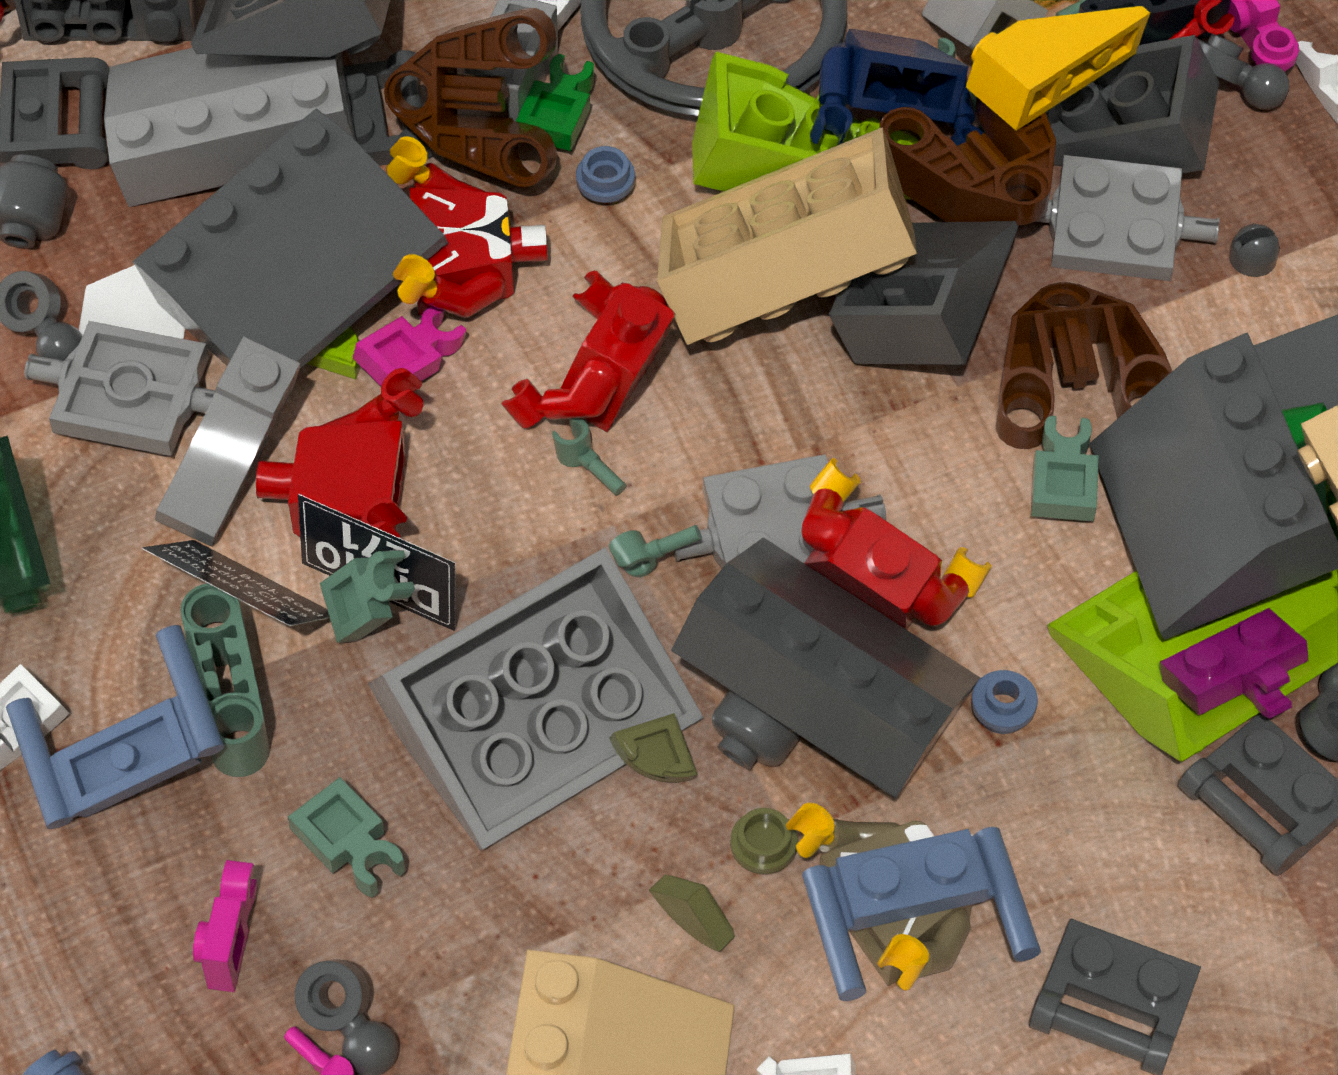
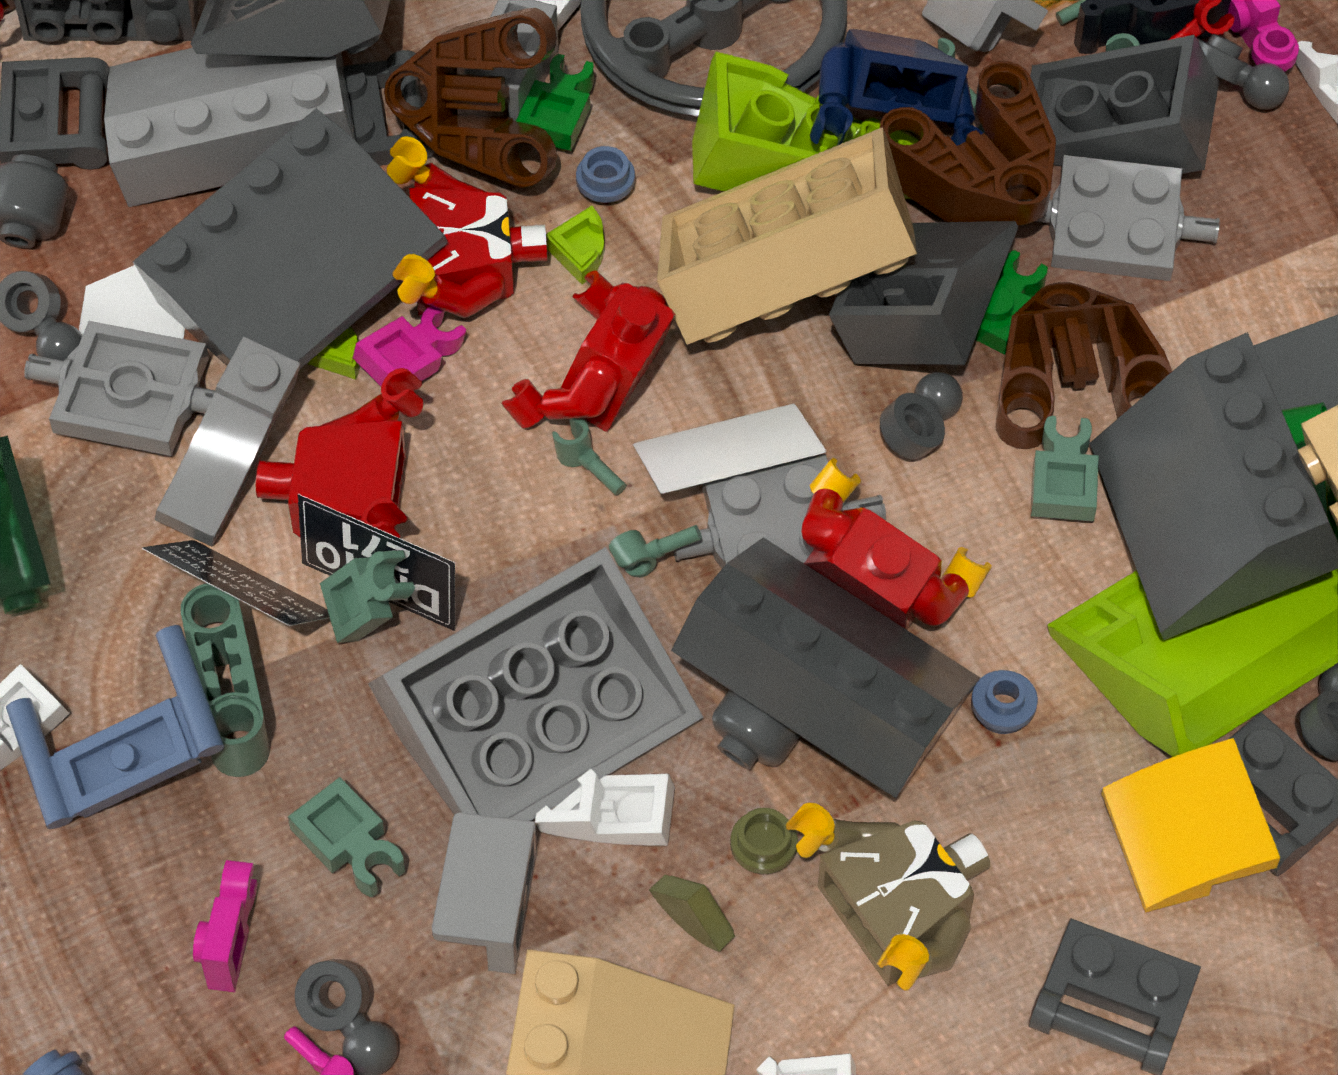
(487, 886): none -> light grey panel
(578, 243): none -> lime tile
(614, 810): none -> white slope
(656, 750): olive tile -> none
(728, 448): none -> white sticker
(911, 883): sand blue plate -> none
(916, 420): none -> dark grey plate
(1007, 298): none -> green plate
(1050, 59): yellow slope -> none
(1190, 825): none -> yellow slope
(1239, 660): magenta plate -> none
(1254, 250): dark grey hinge -> none

